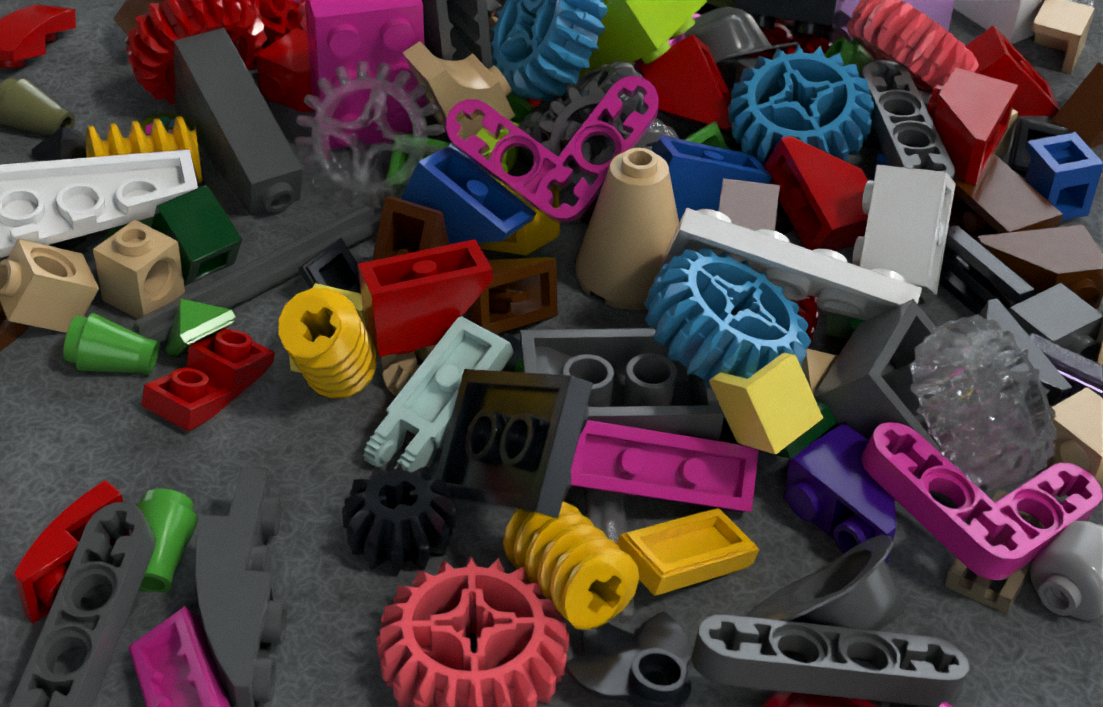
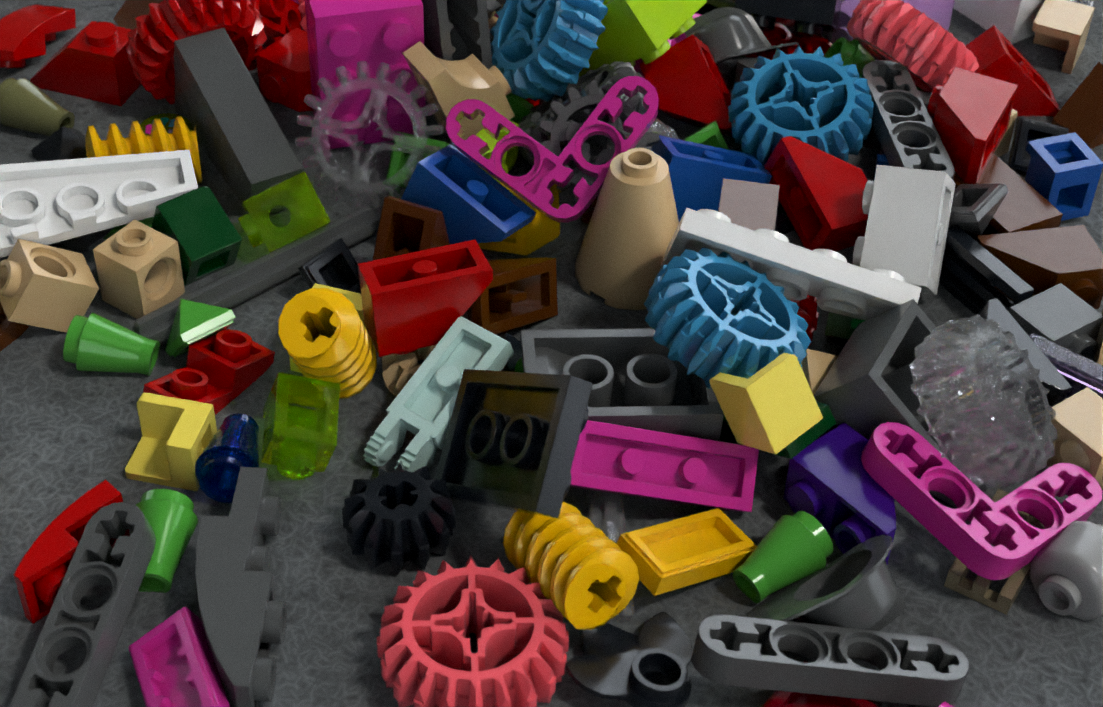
(91, 66): none -> red slope
(171, 440): none -> light yellow panel
(230, 449): none -> clear blue cone
(298, 198): none -> clear neon green brick
(300, 437): none -> clear neon green brick
(785, 555): none -> bright green cone
(976, 205): none -> flat silver slope

